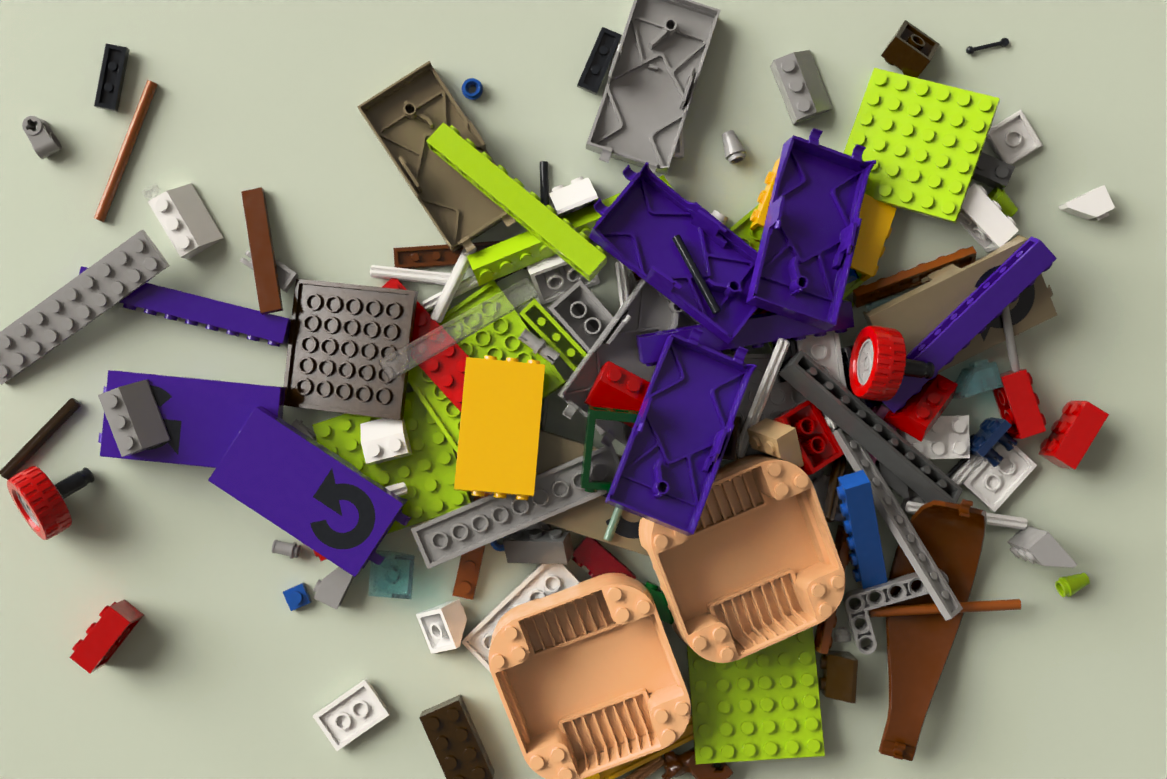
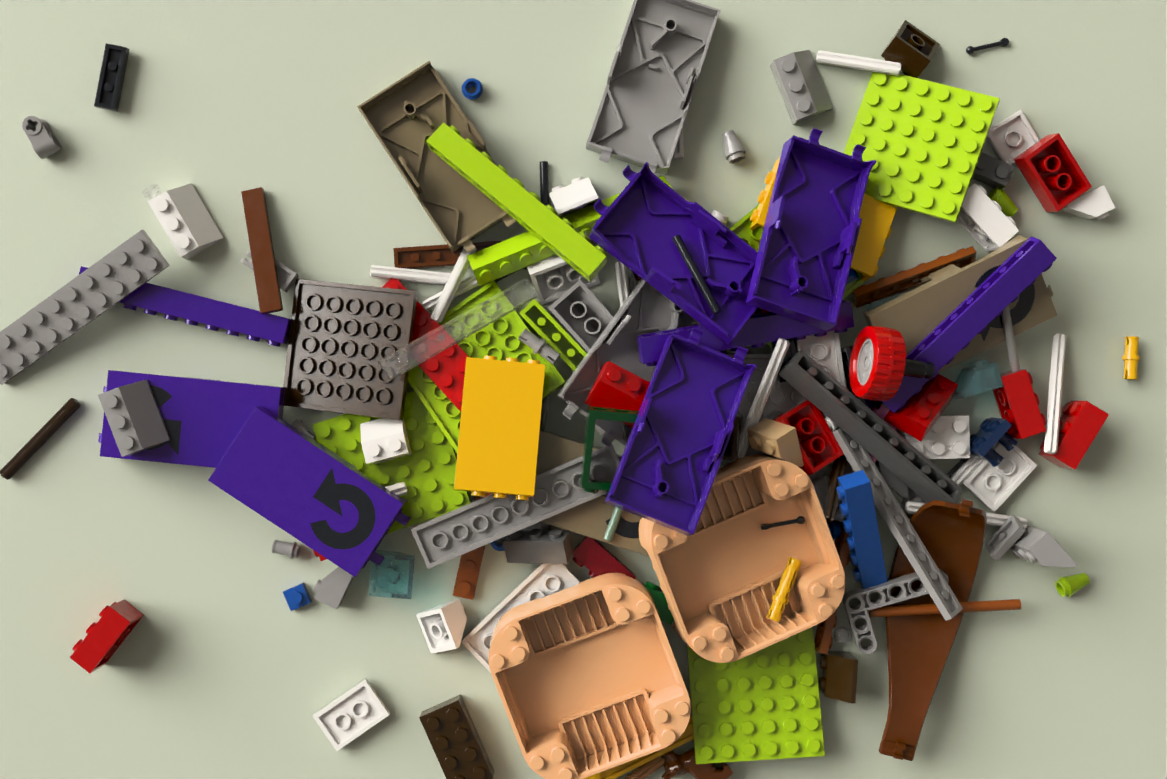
(43, 502): red wheel -> none
(125, 151): dark orange piece -> none
(599, 60): black plate -> none
(786, 583): none -> yellow pin
(800, 520): none -> black hinge
(835, 529): none -> blue plate
(857, 62): none -> white axle
(1005, 537): none -> light grey plate
(1052, 173): none -> red brick
(1055, 394): none -> white axle
(1131, 358): none -> yellow pin

